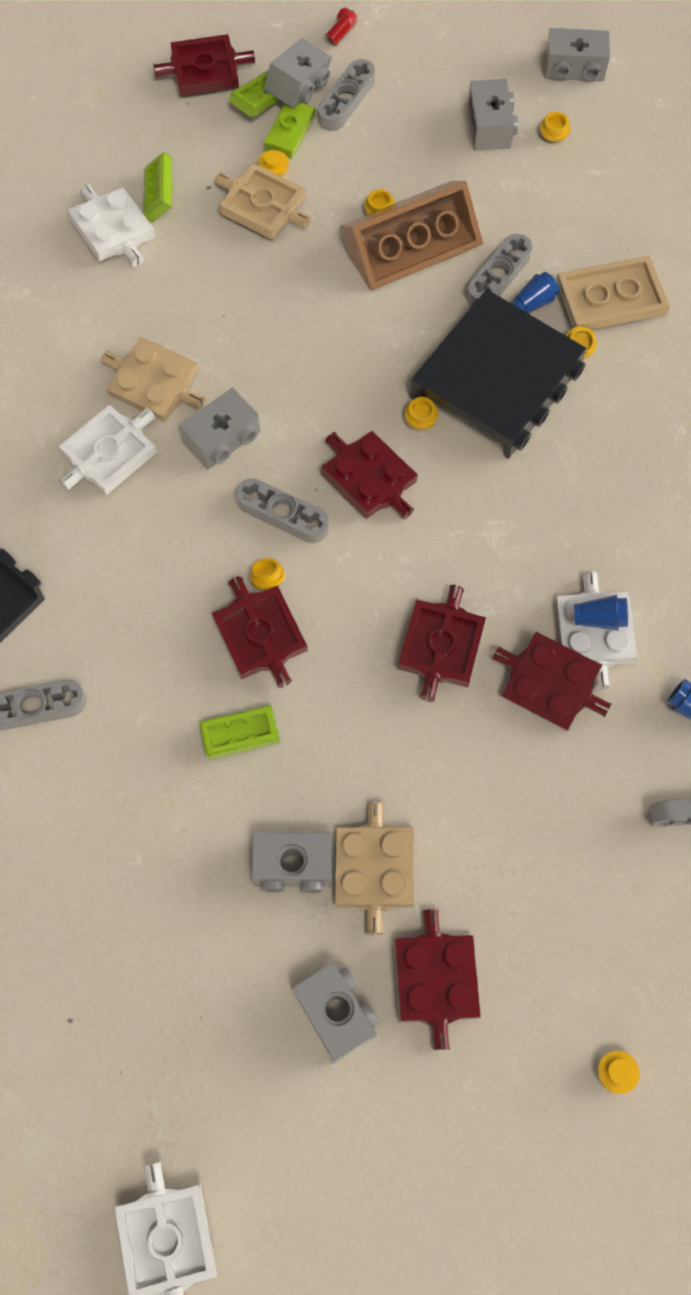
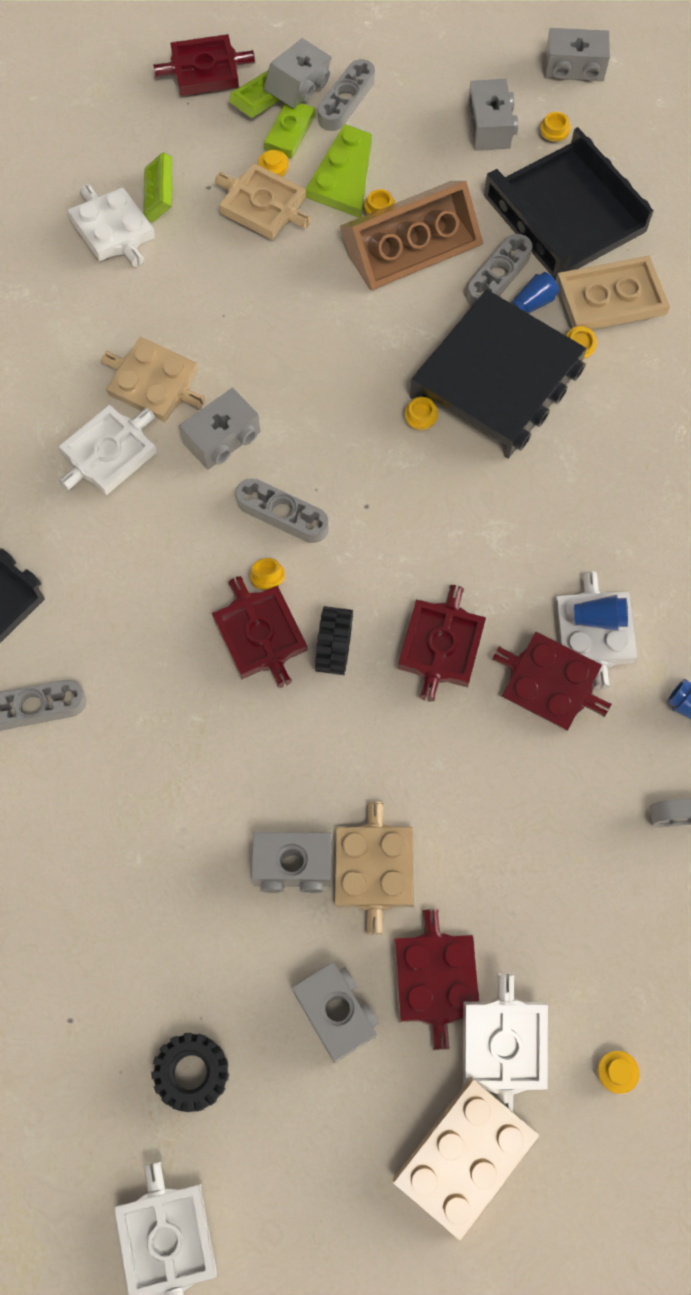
(164, 1072): none -> black tyre
(239, 732): lime plate -> none
(333, 640): none -> black tyre
(343, 172): none -> lime wing
(346, 21): red arm -> none
(369, 474): dark red plate -> none
(465, 1158): none -> plate
(506, 1043): none -> white plate
(570, 205): none -> black panel

